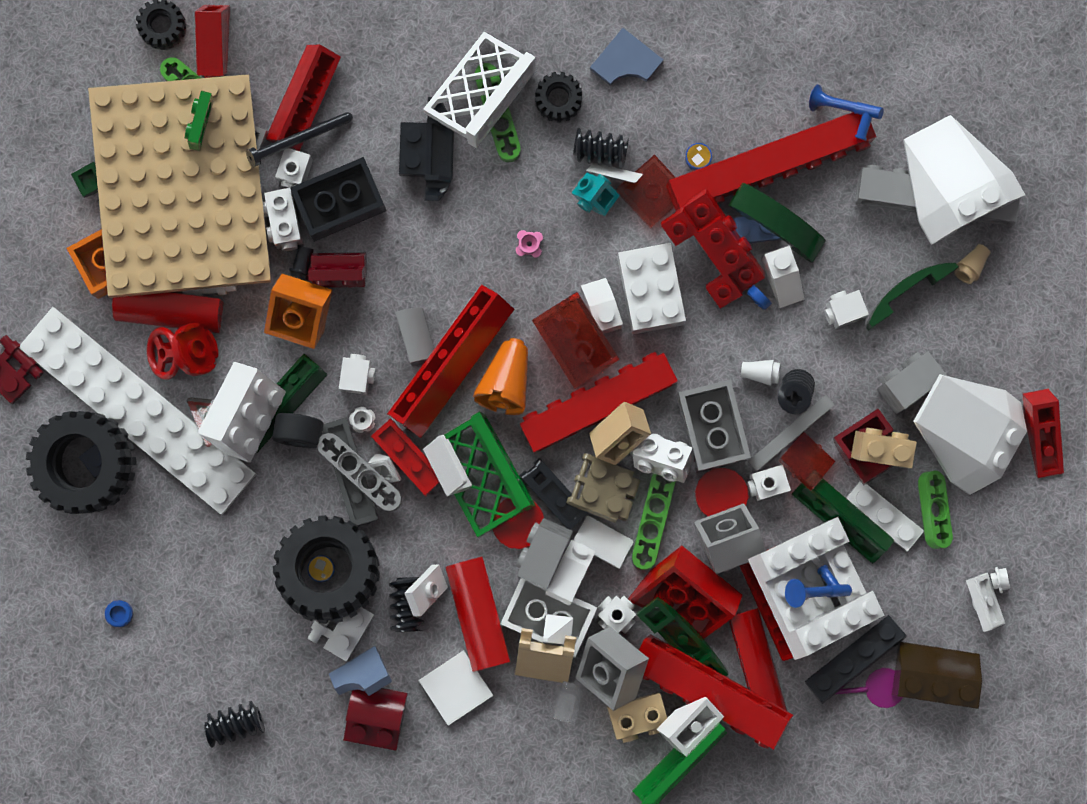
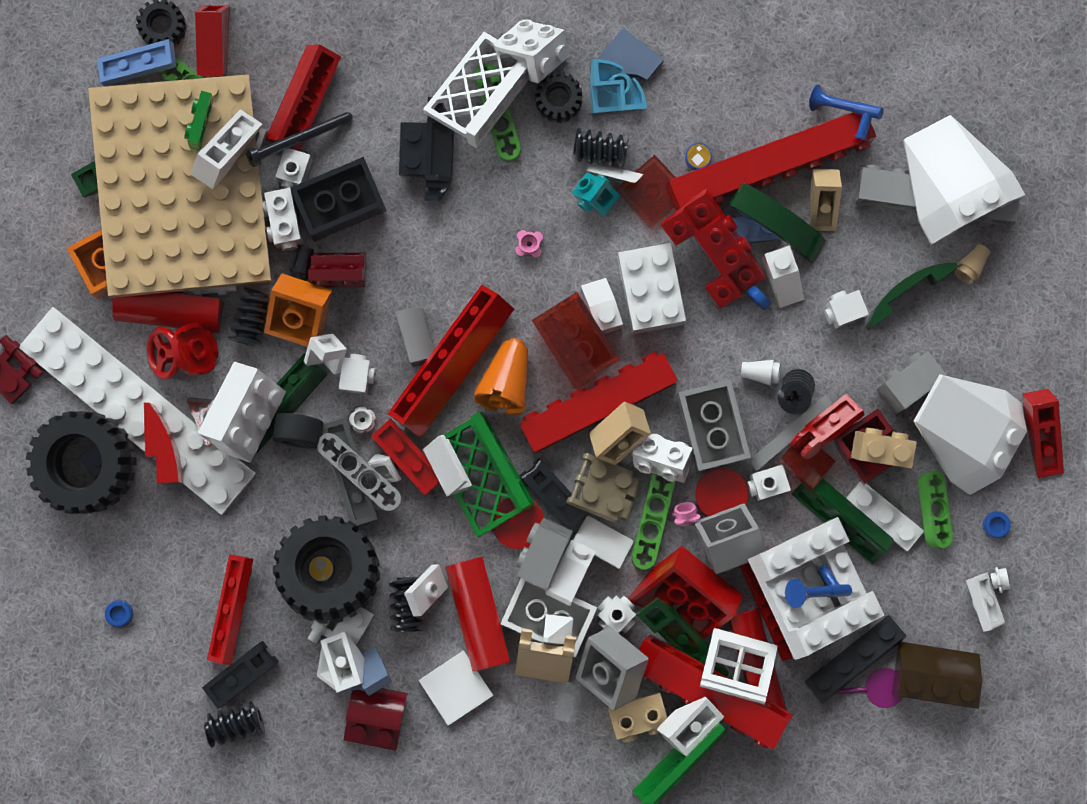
(136, 62): none -> medium blue plate
(161, 445): none -> red slope
(224, 149): none -> white slope
(230, 609): none -> red plate
(239, 675): none -> black plate
(251, 318): none -> black piece
(325, 350): none -> white panel
(340, 662): none -> white slope
(538, 43): none -> white bracket
(613, 88): none -> medium azure brick
(685, 514): none -> bright pink plate
(733, 687): none -> white piece
(825, 199): none -> tan slope
(827, 426): none -> red hinge
(996, 524): none -> blue tile

